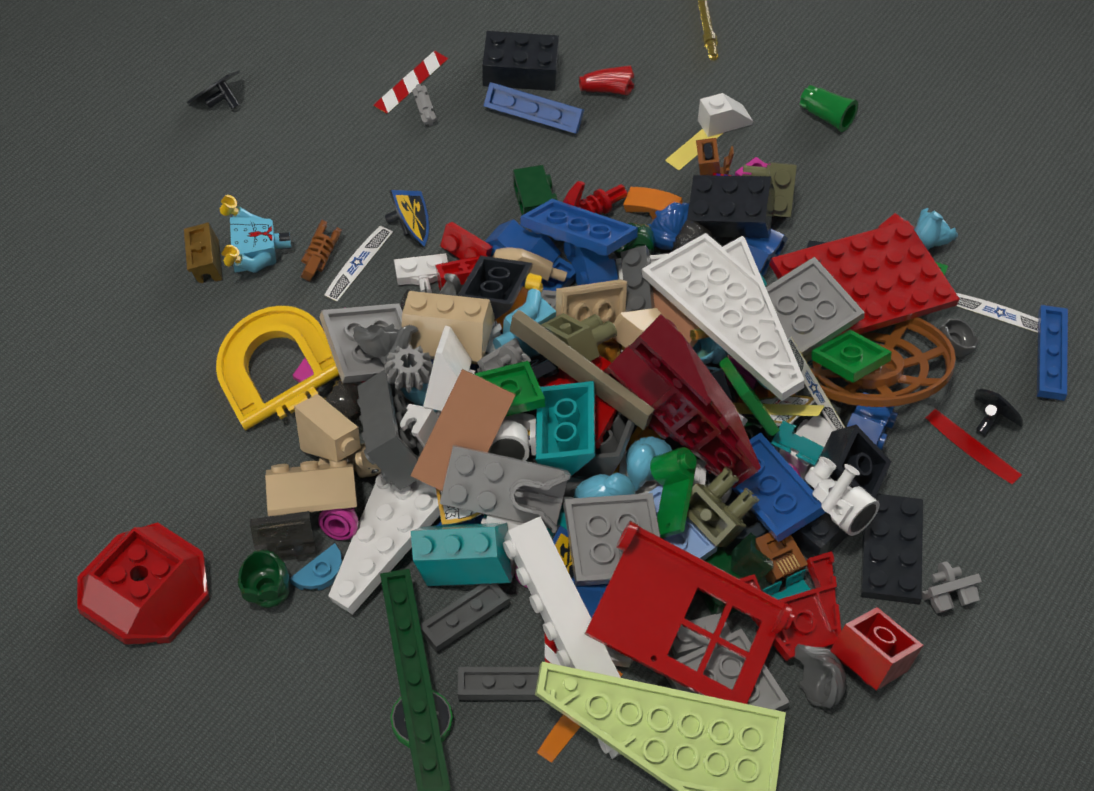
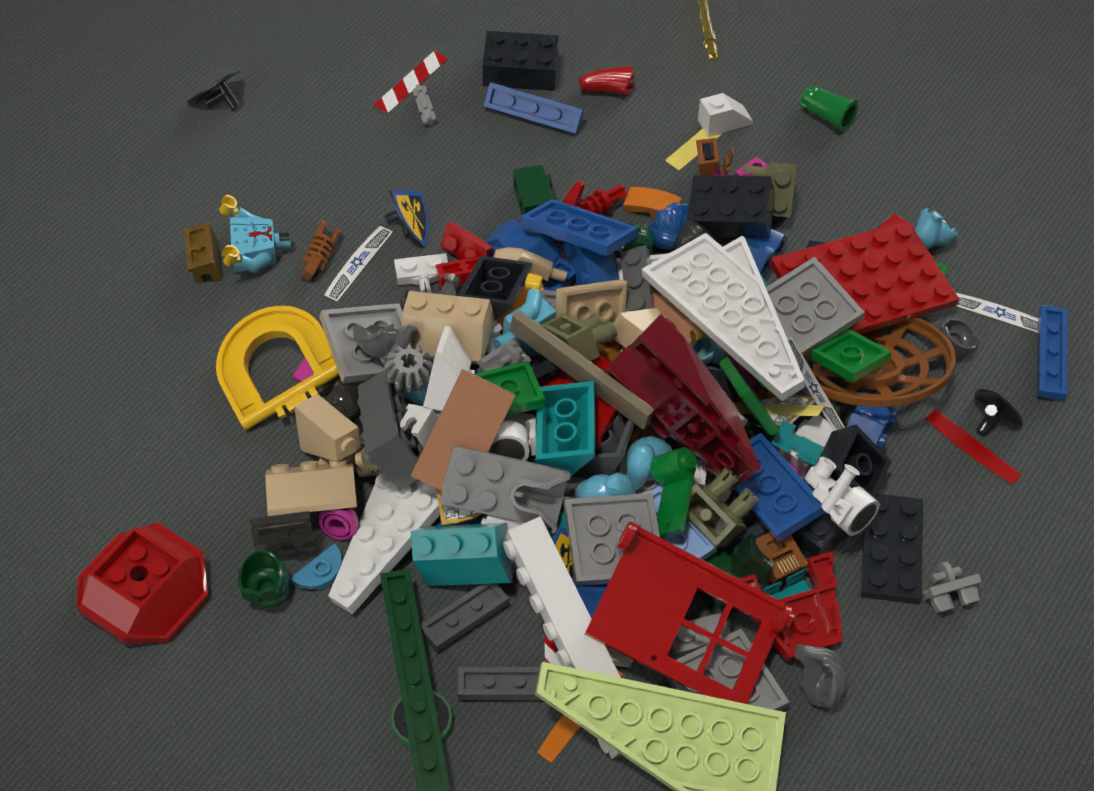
(876, 648): red brick -> none

